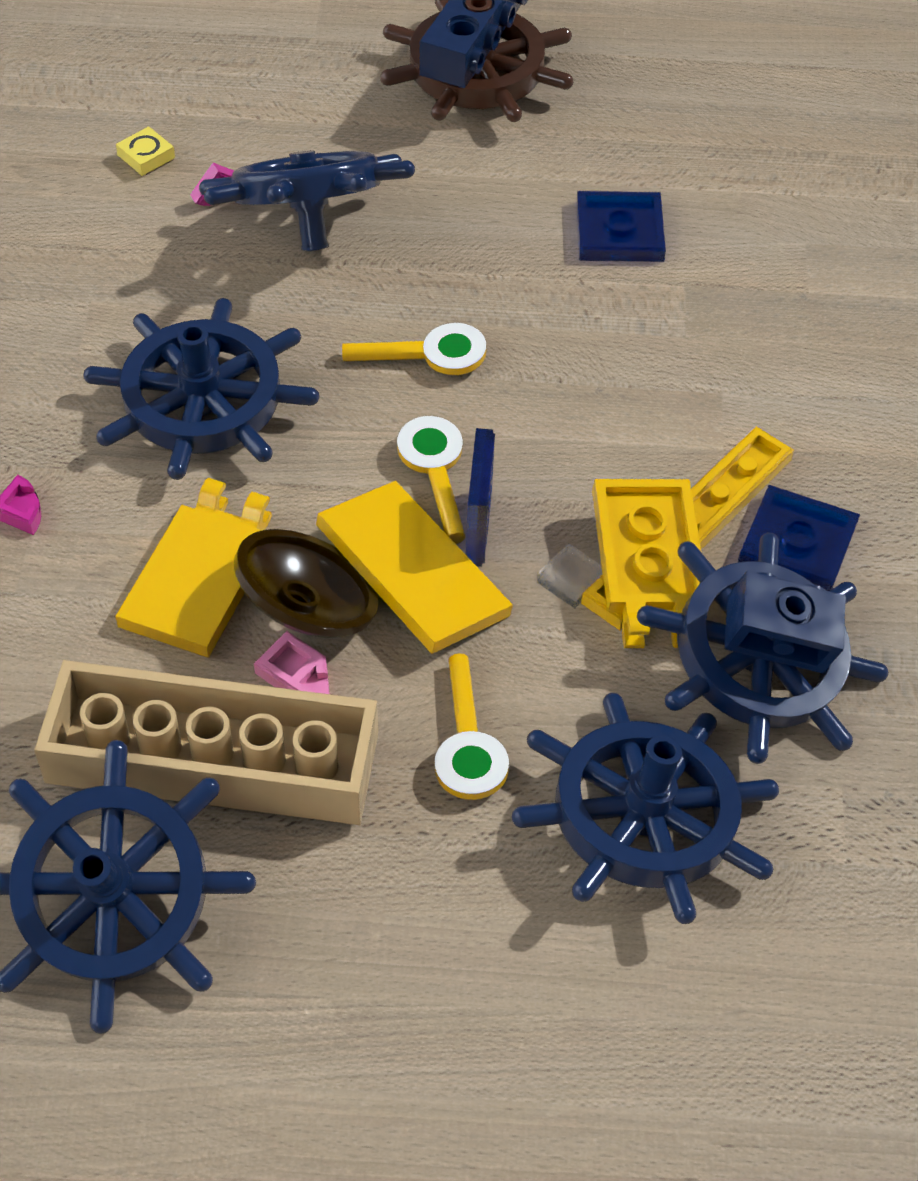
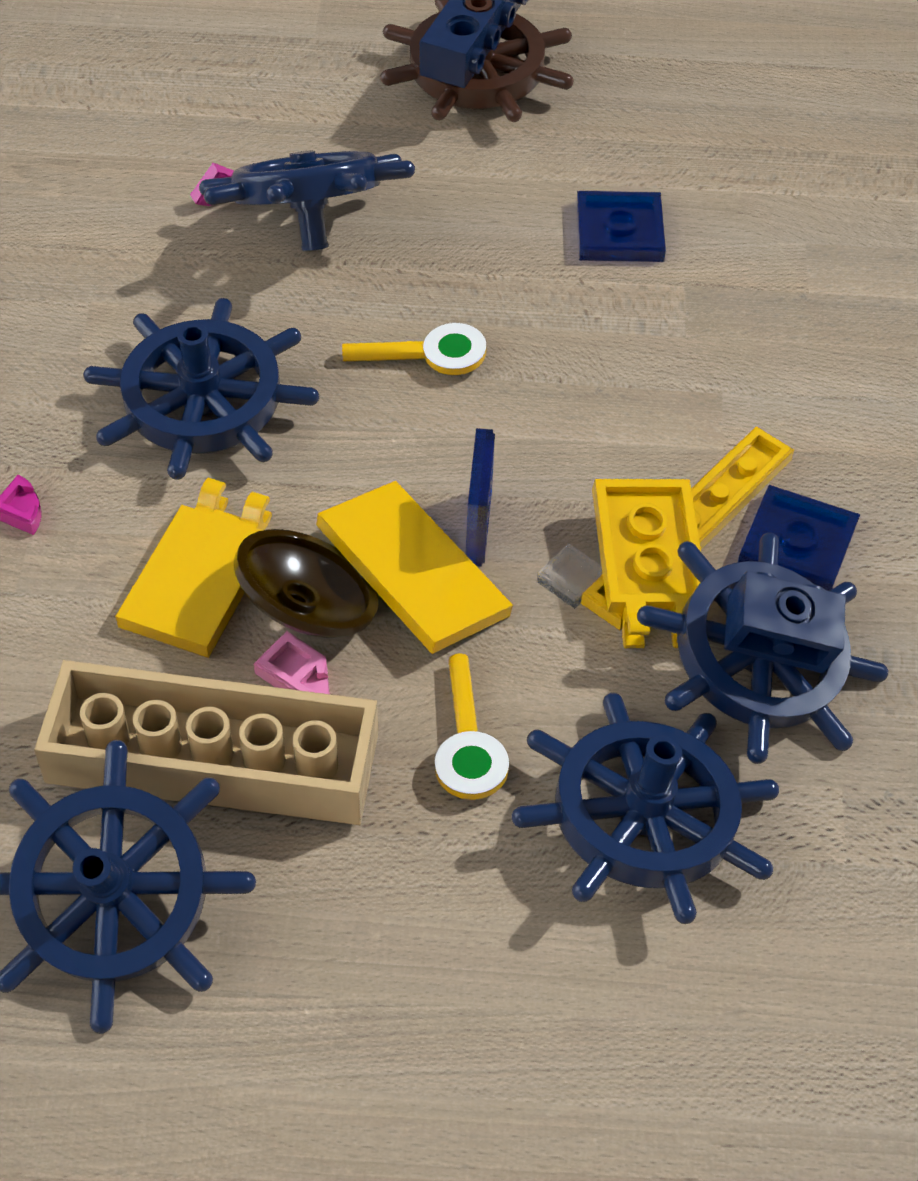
(145, 151): light yellow tile -> none
(432, 448): piece -> none

